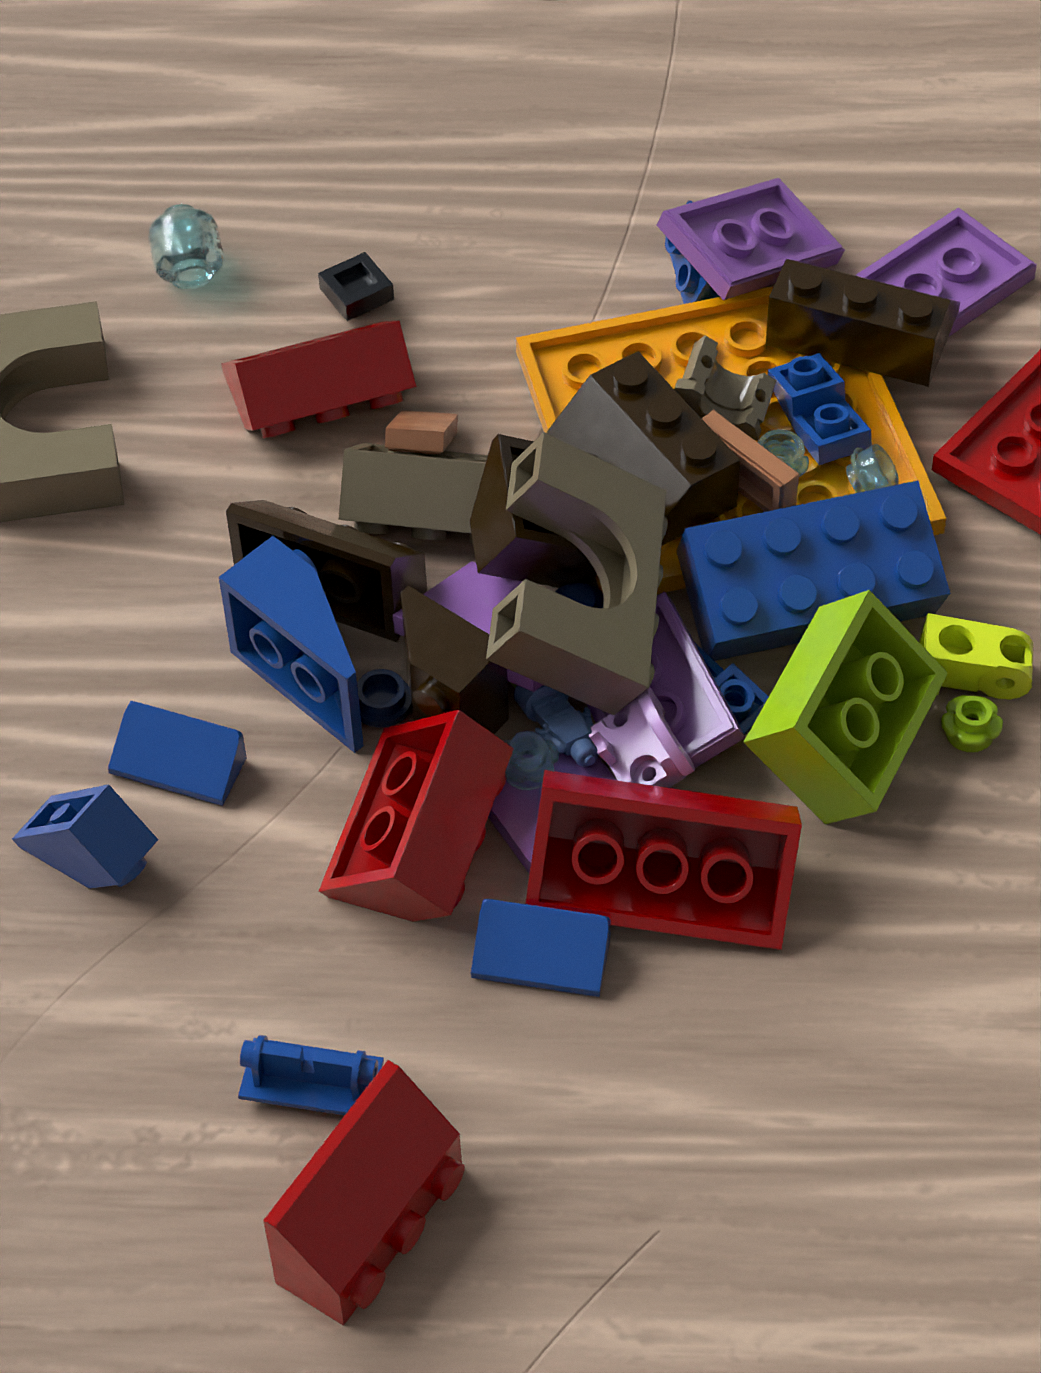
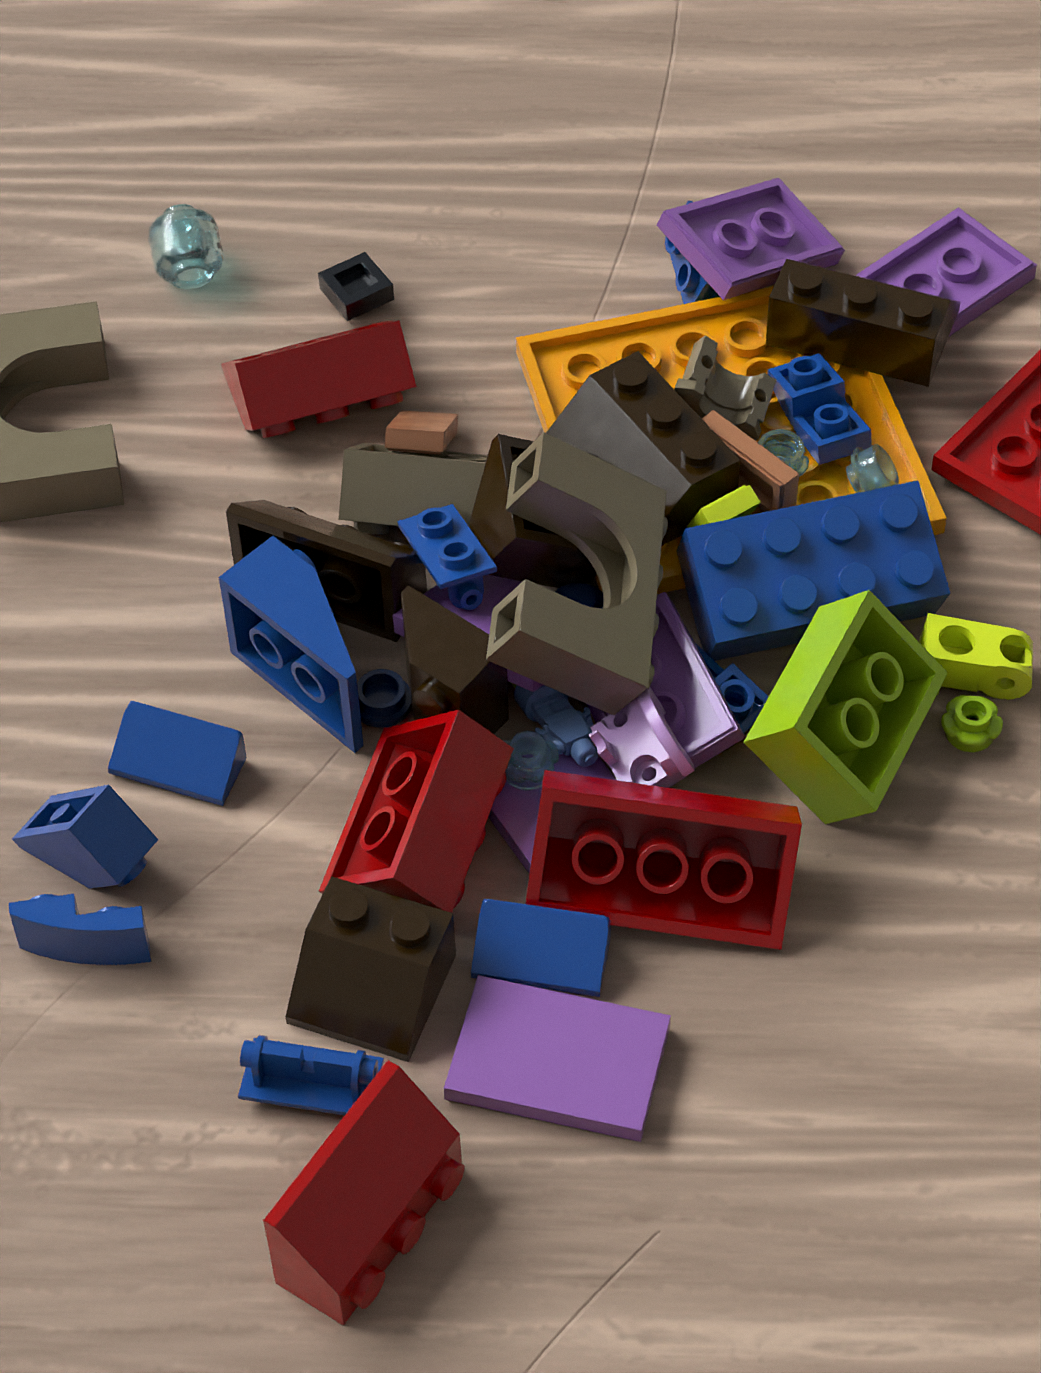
(56, 930): none -> blue slope
(371, 968): none -> dark brown slope
(450, 553): none -> blue hinge
(558, 1058): none -> medium lavender tile
(732, 505): none -> neon yellow tile

